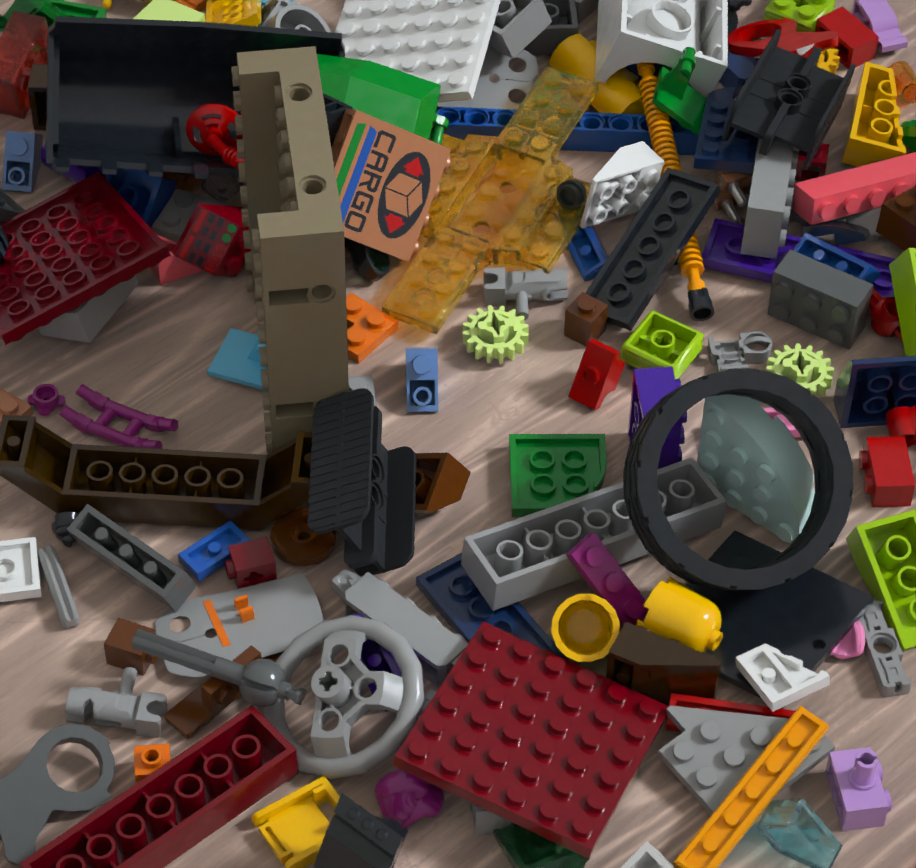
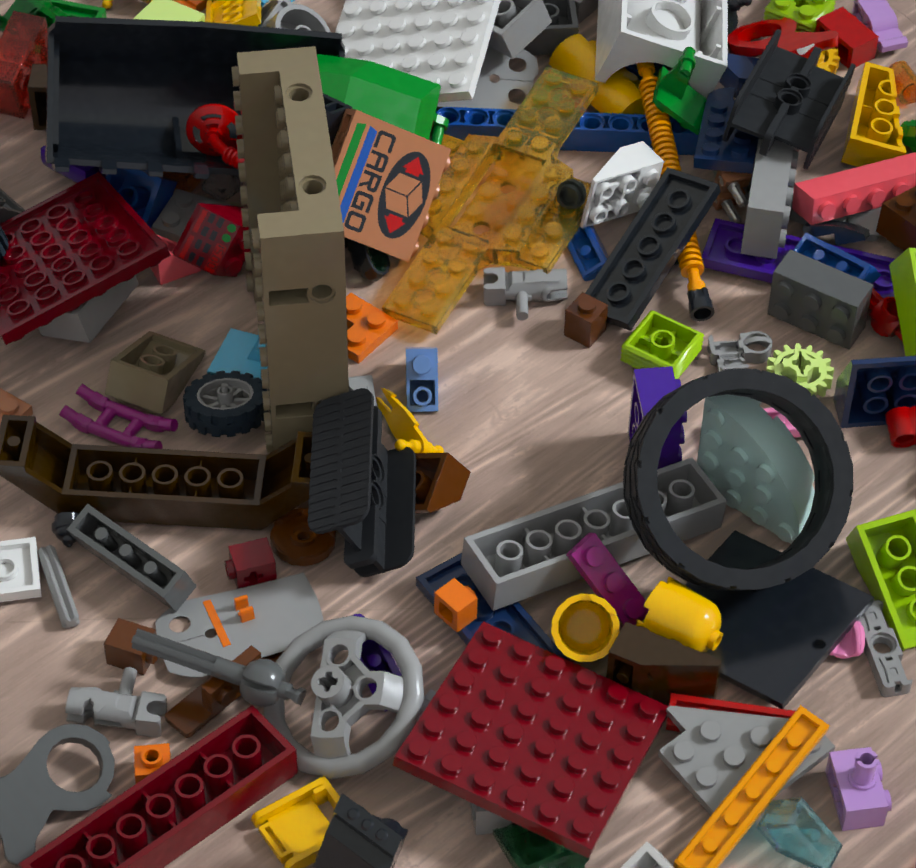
(21, 160): medium blue slope -> none
(46, 399): magenta plate -> none
(152, 372): none -> dark tan slope
(211, 551): blue plate -> none
(224, 403): none -> black wheel
(404, 426): none -> yellow piece
(407, 797): magenta hair -> none
(431, 641): light grey hinge -> none
(455, 604): none -> orange plate
(495, 334): yellowish green gear -> none
(554, 469): green plate -> none
(596, 374): red brick -> none
(779, 677): white wing -> none
(819, 160): dark red brick -> none
(887, 471): red brick -> none

